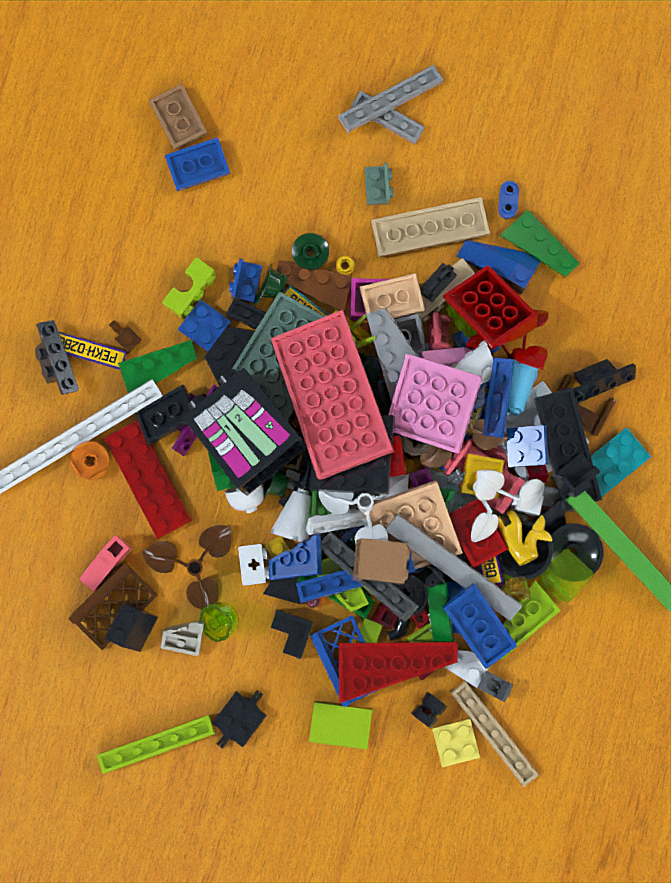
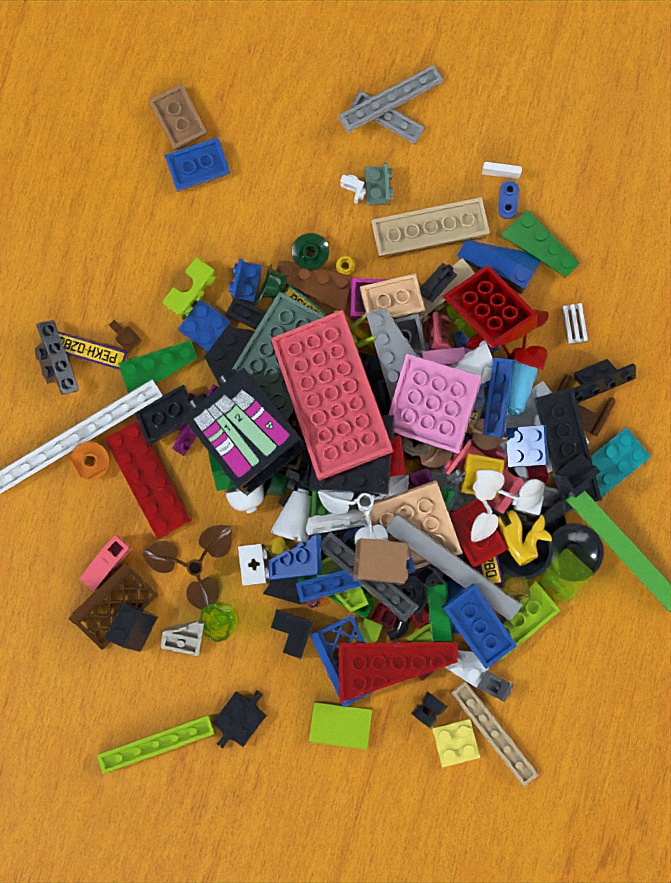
(353, 184): none -> white bracket
(501, 170): none -> white tile
(582, 323): none -> white tile

